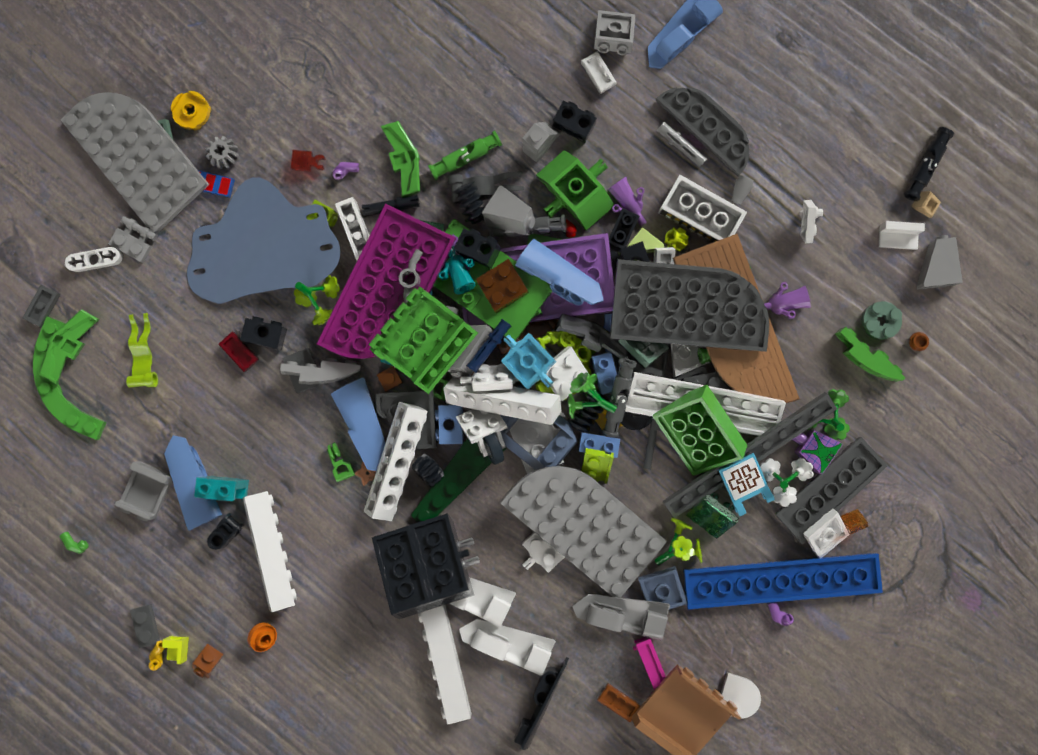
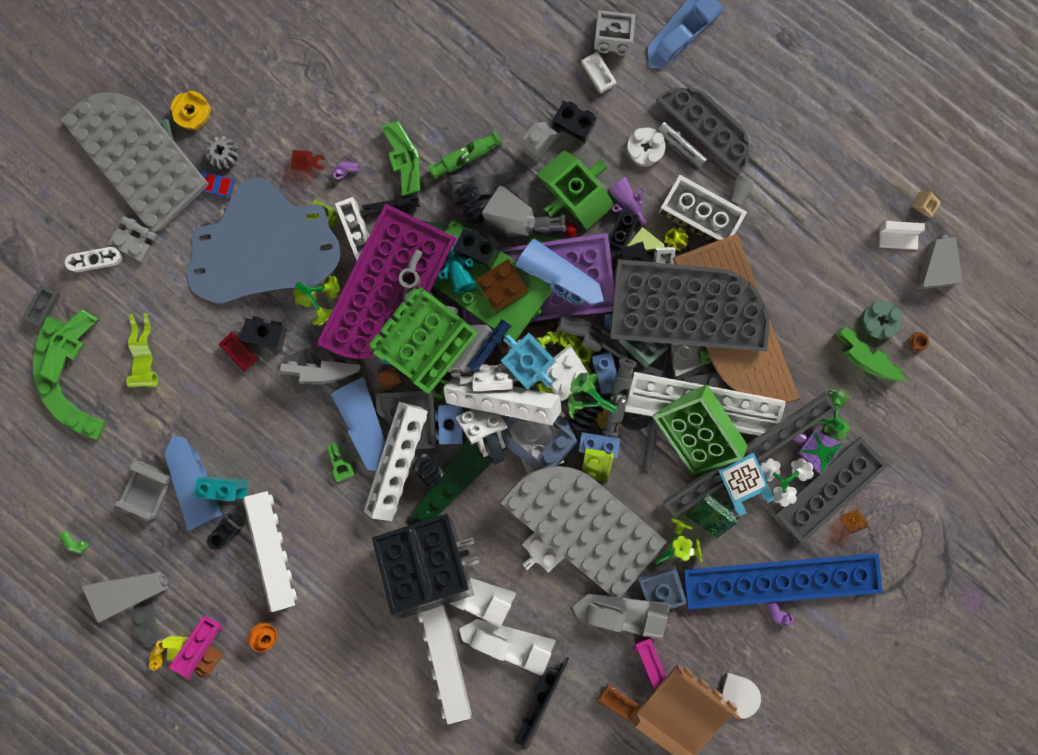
(119, 594): none -> light grey slope
(195, 647): none -> dark pink container
(362, 473): nougat plate -> none
(643, 136): none -> white plate
(795, 299): medium lavender piece -> none
(808, 216): white plate -> none
(826, 533): white plate -> none
(927, 165): black piece -> none

